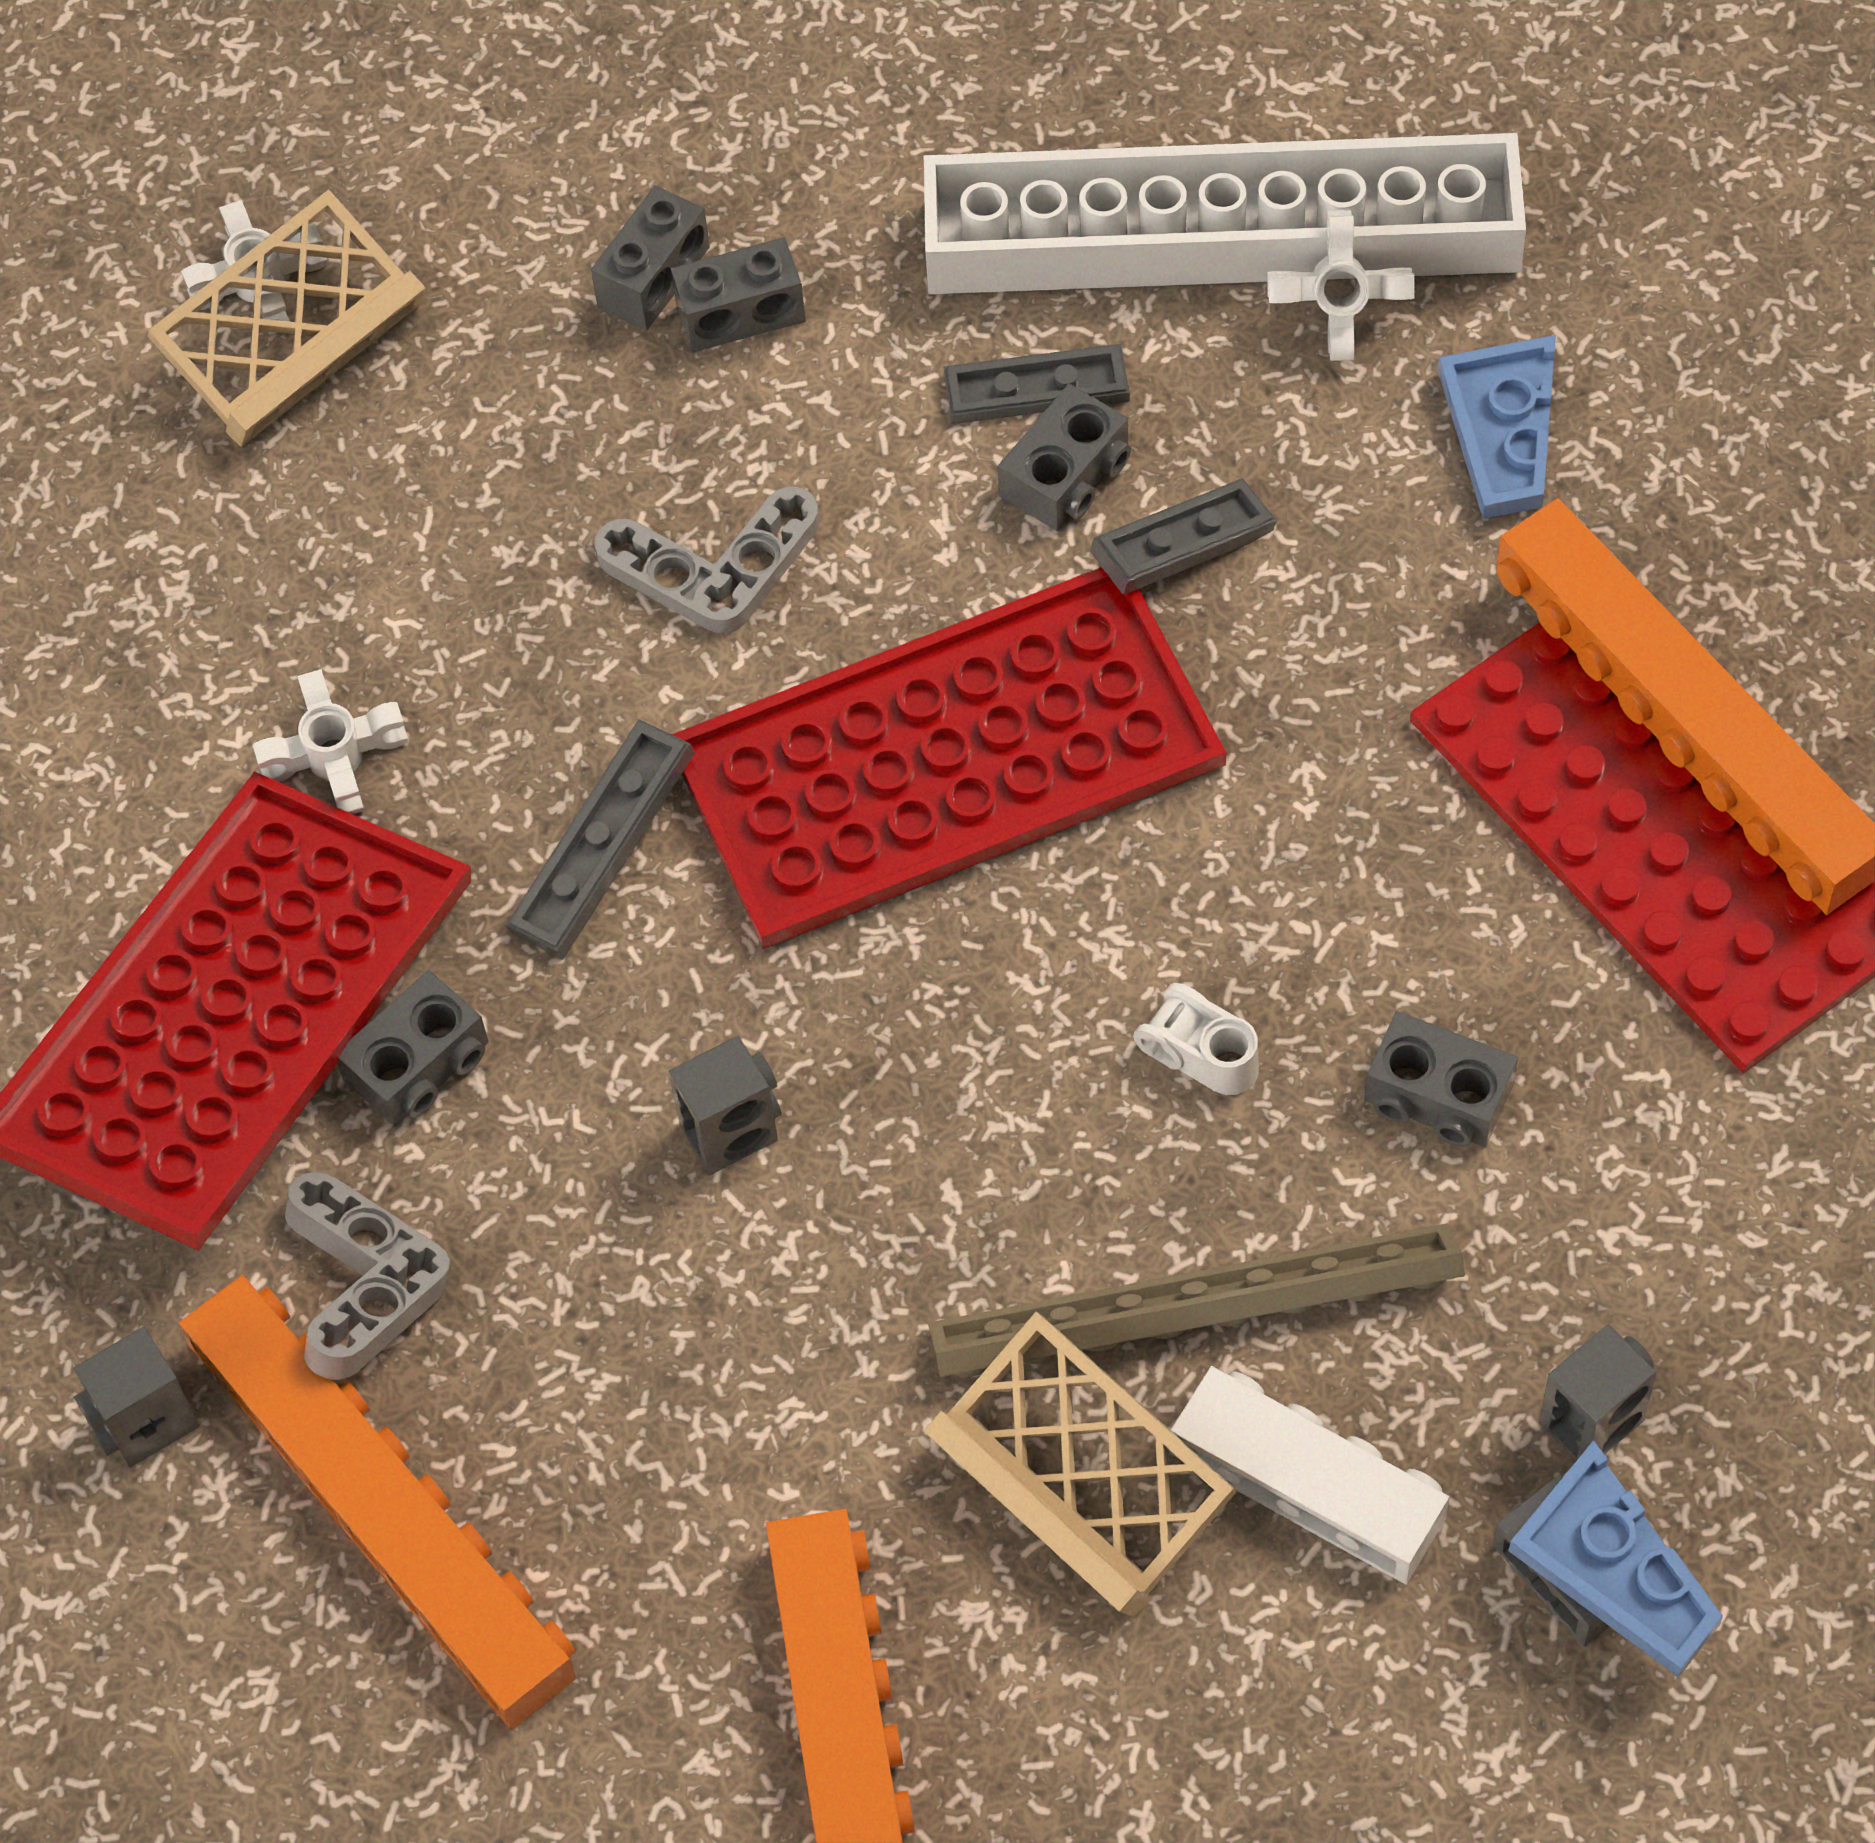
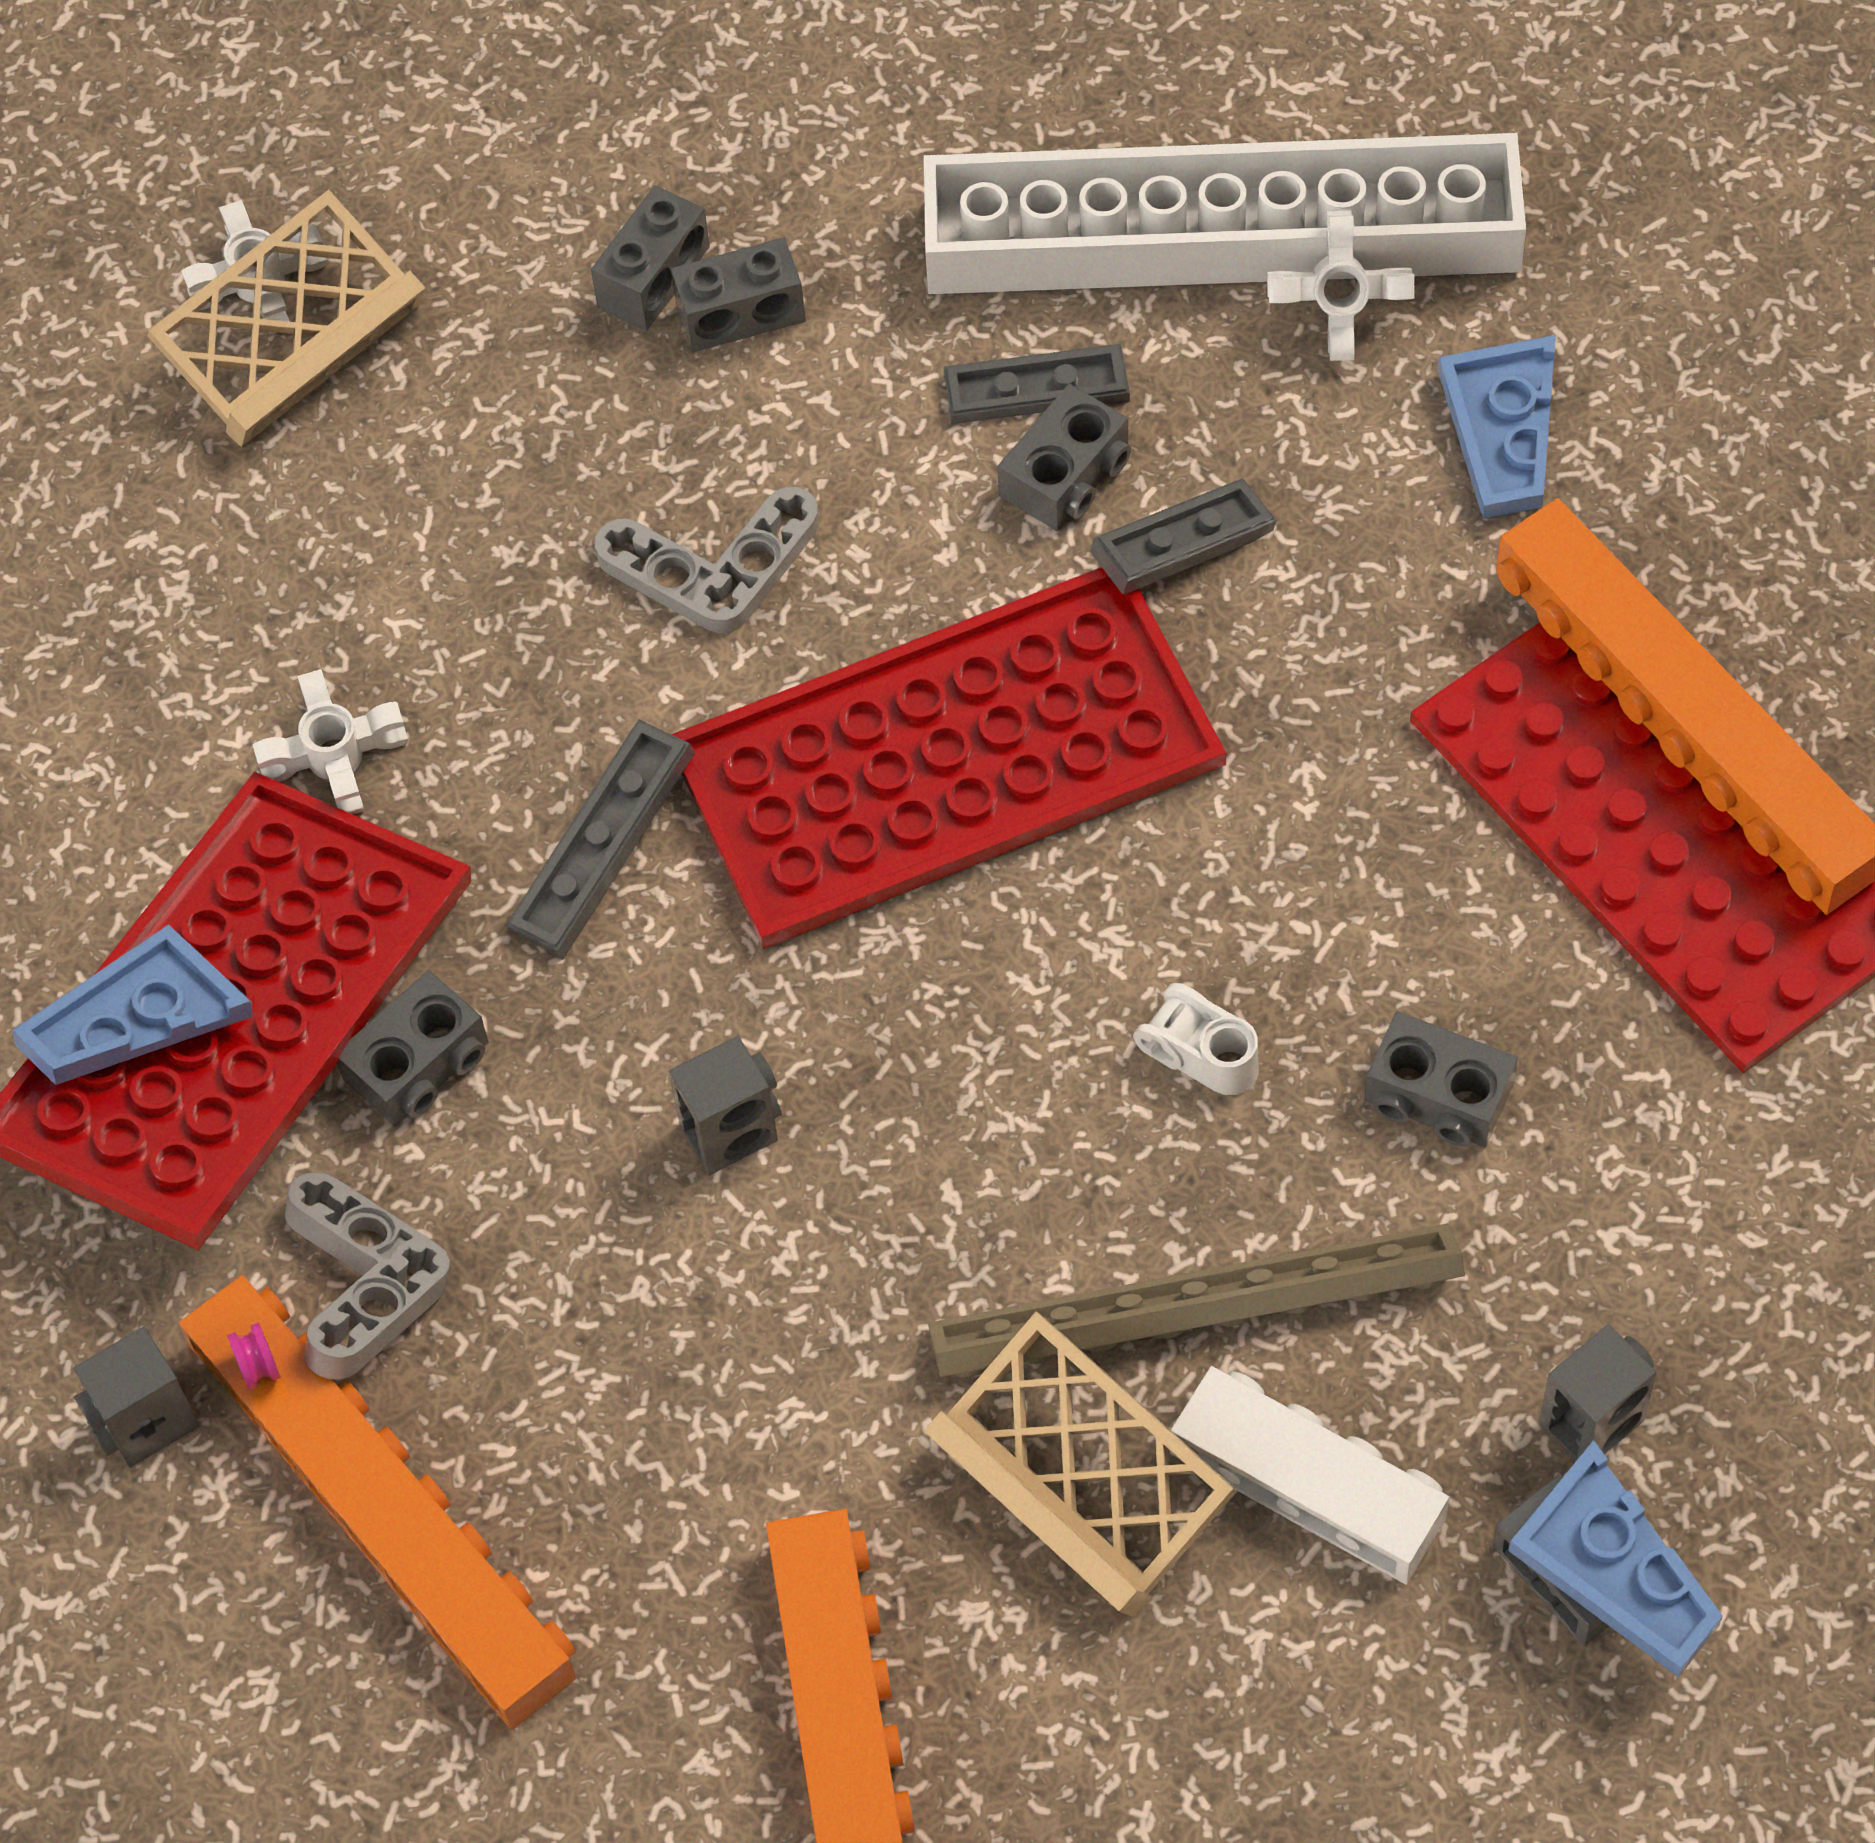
(131, 1008): none -> medium blue wing
(253, 1356): none -> dark pink bush

